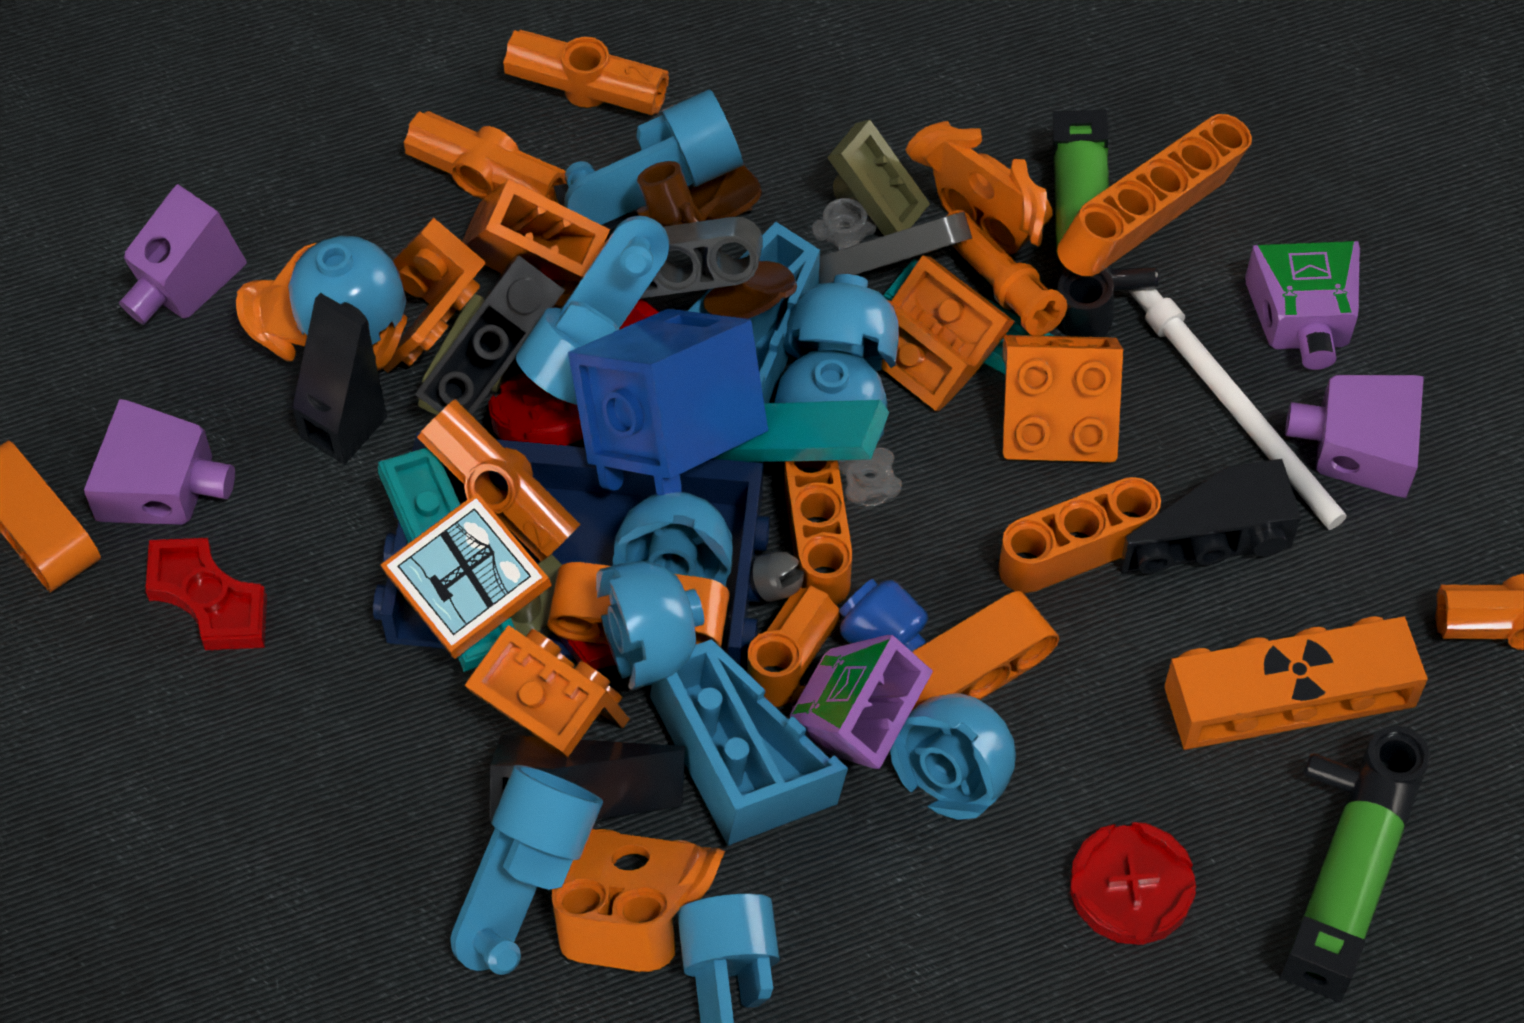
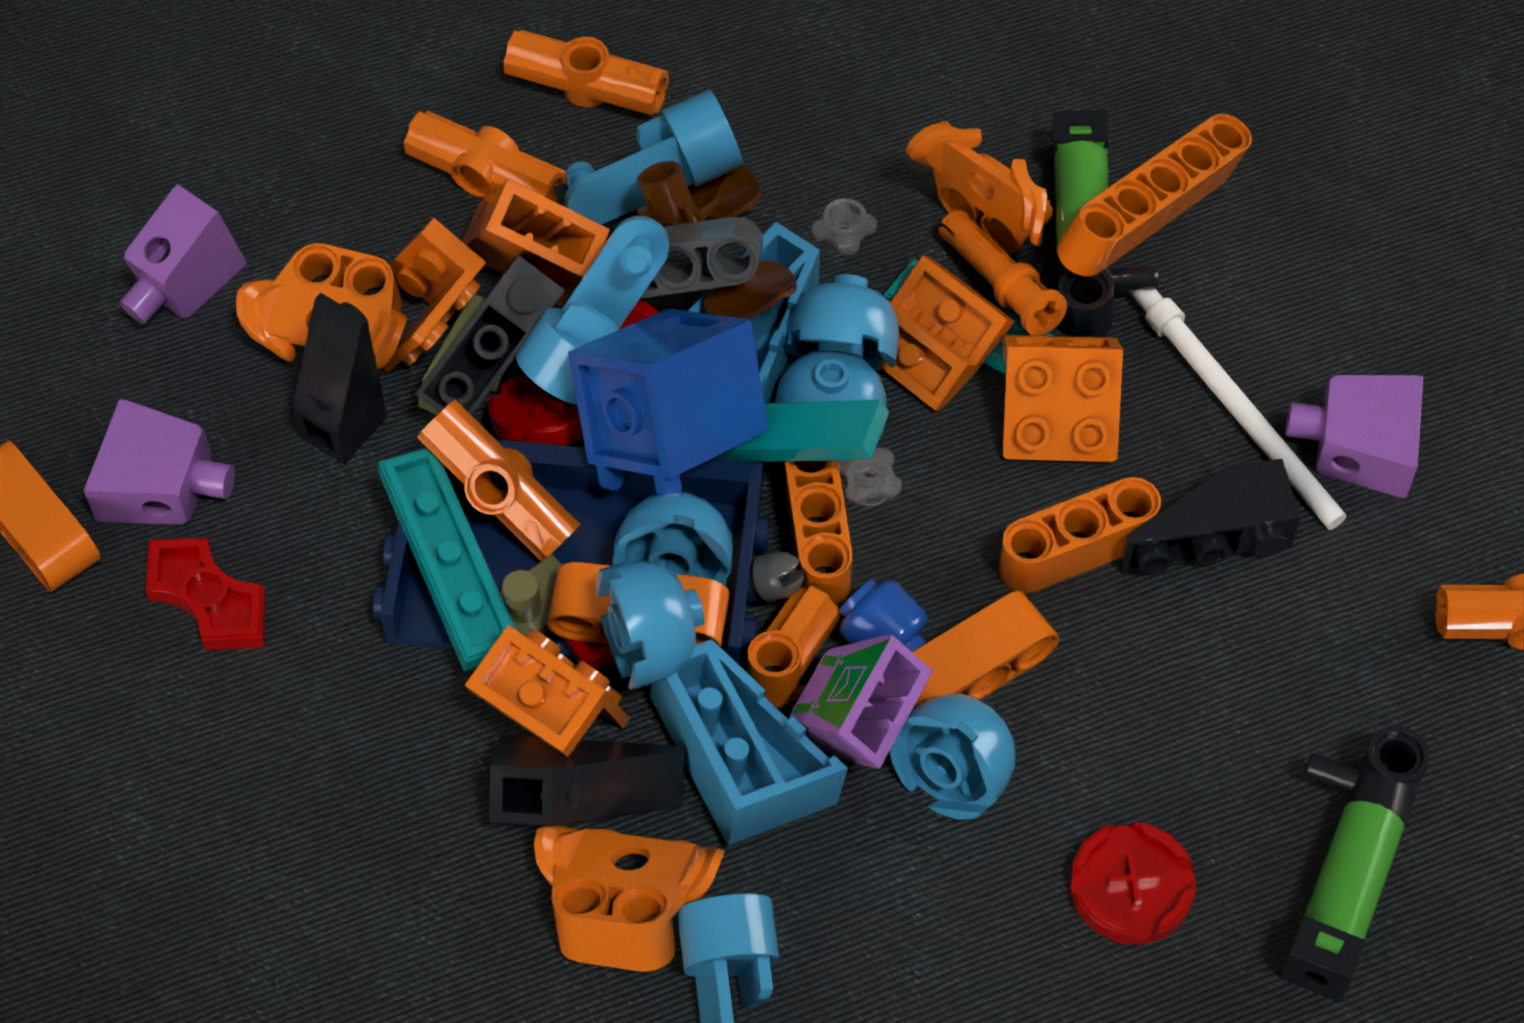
(348, 272): dark azure cylinder -> none
(466, 575): tile -> none
(535, 838): dark azure piece -> none
(876, 179): olive tile -> none
(895, 247): dark grey beam -> none
(1294, 681): orange brick -> none
(1306, 296): medium lavender torso -> none

